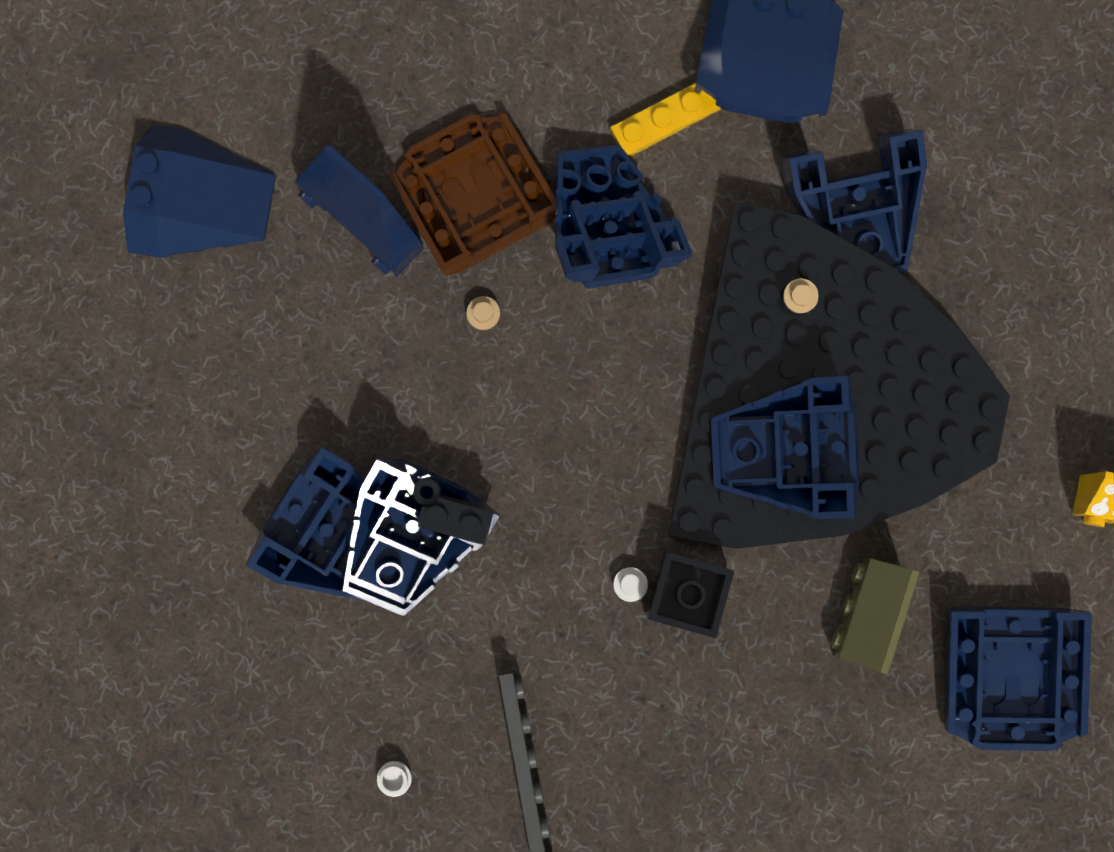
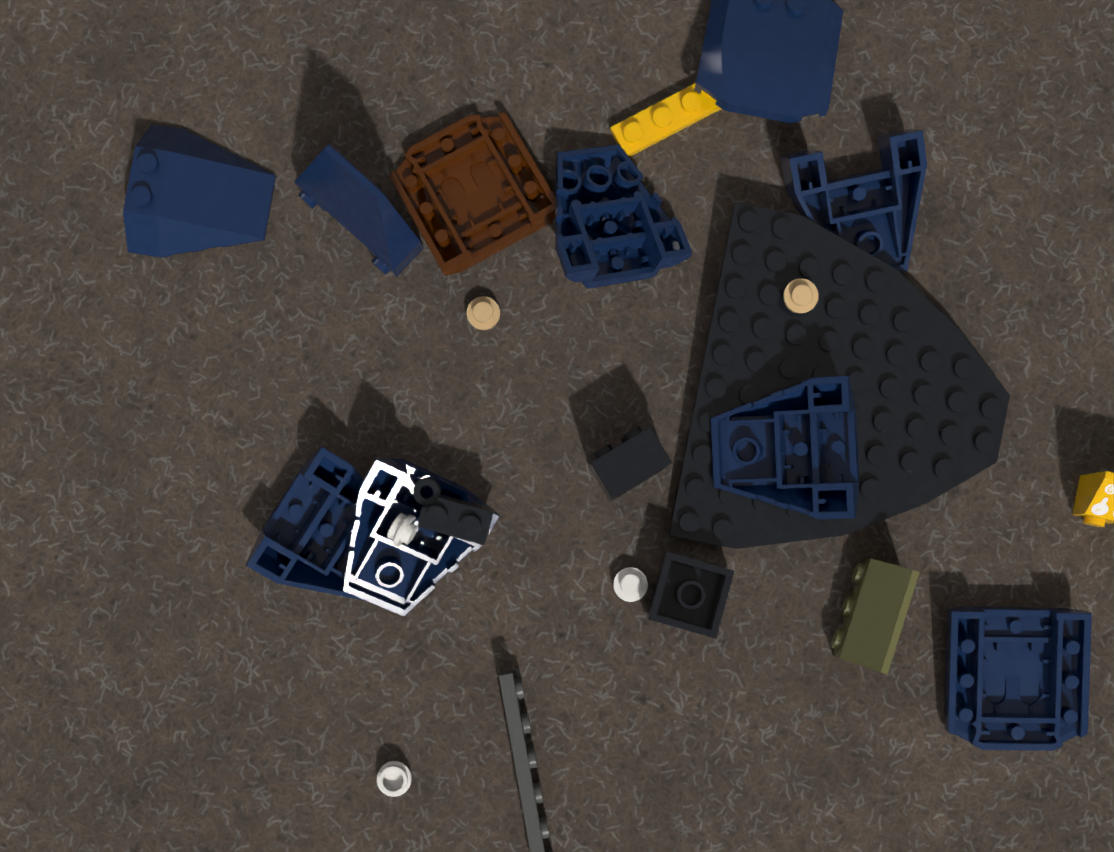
(402, 529): none -> white plate
(629, 463): none -> black brick

